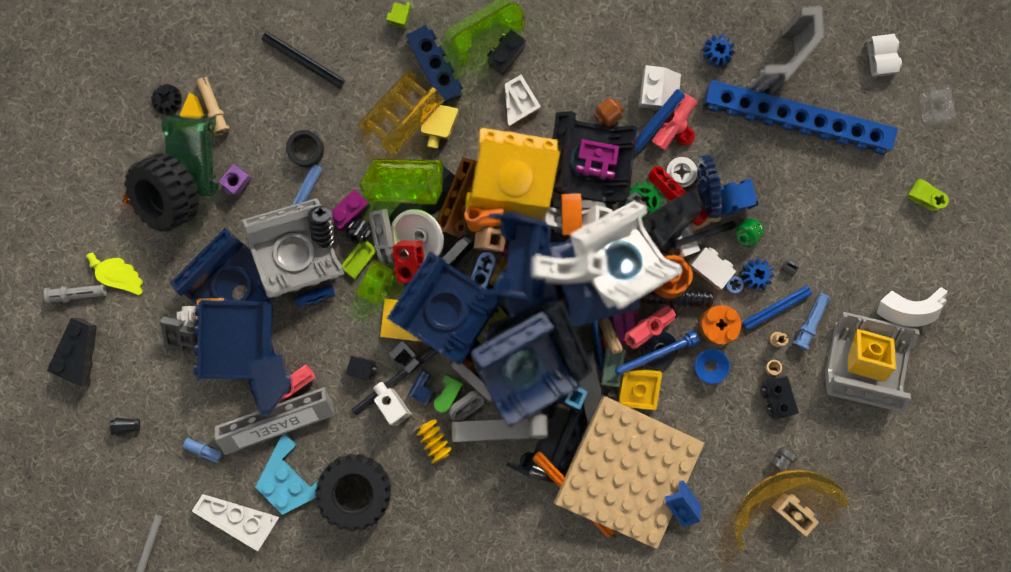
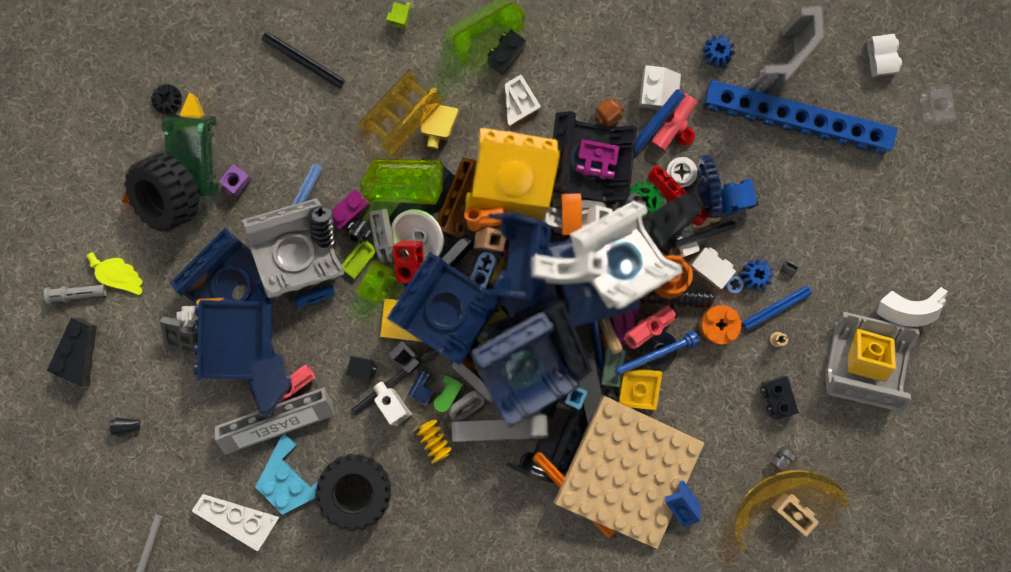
(202, 450): medium blue axle -> none
(212, 106): tan pin -> none
(305, 134): black tyre -> none
(423, 37): dark blue brick -> none
(721, 370): blue piece -> none
(749, 232): green head -> none
(773, 364): tan hinge -> none
(808, 330): medium blue pin -> none
(925, 195): lime piece -> none

